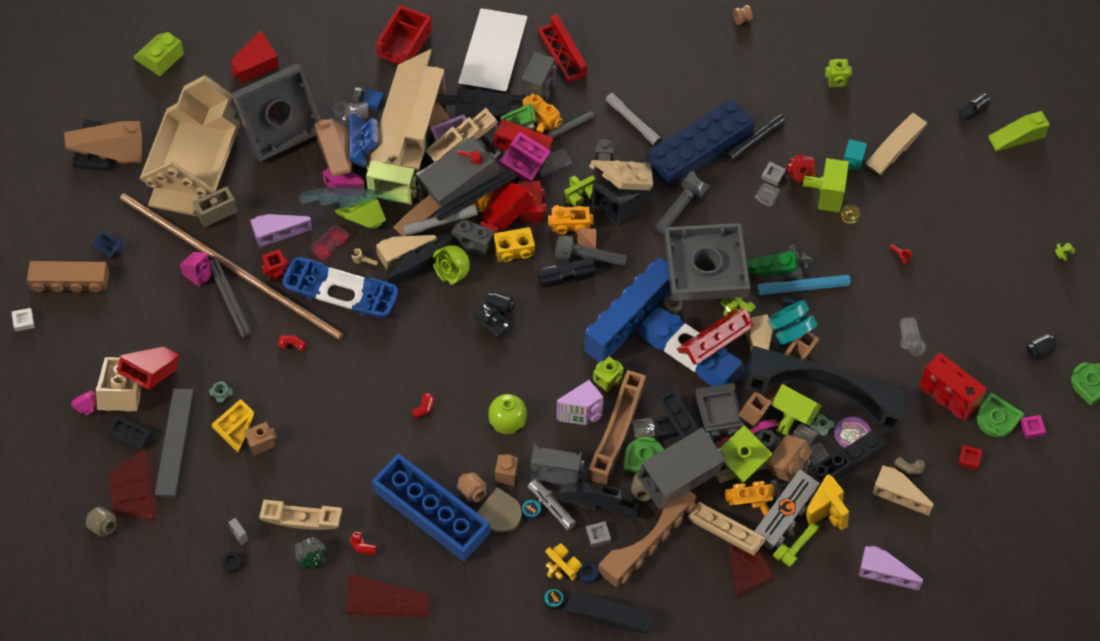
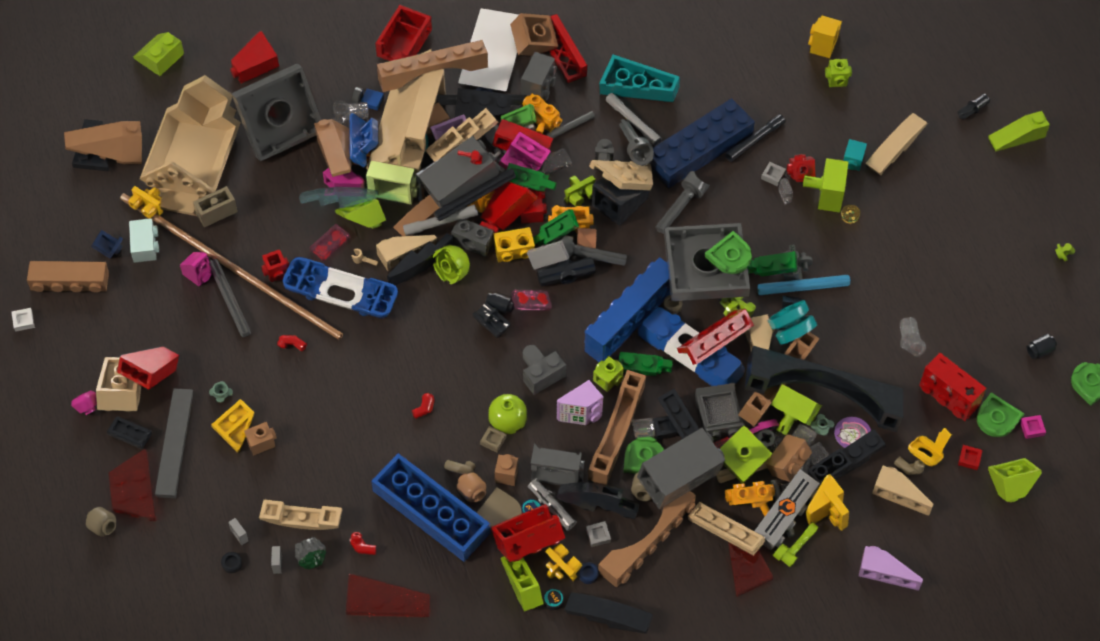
(143, 240): none -> light aqua brick
(149, 199): none -> yellow hips
(275, 227): lavender slope -> none
(276, 561): none -> light grey tile
(398, 72): none -> medium nougat arch
(460, 468): none -> dark tan arm
(493, 439): none -> dark tan tile
(523, 583): none -> lime slope
(528, 533): none -> red piece
(531, 178): none -> green hinge
(531, 300): none -> clear pink tile
(533, 34): none -> medium nougat slope
(541, 370): none -> dark grey brick
(548, 254): none -> light grey tile
(556, 228): none -> green hinge
(637, 80): none -> teal wedge
(638, 147): none -> dark grey piece
(644, 363): none -> green hinge
(730, 254): none -> bright green tile
(742, 14): medium nougat wheel -> none
(767, 194): clear tile -> none
(785, 191): none -> clear tile
(824, 36): none -> yellow brick
(904, 254): red hand -> none
(935, 448): none -> yellow piece
(1014, 478): none -> lime slope

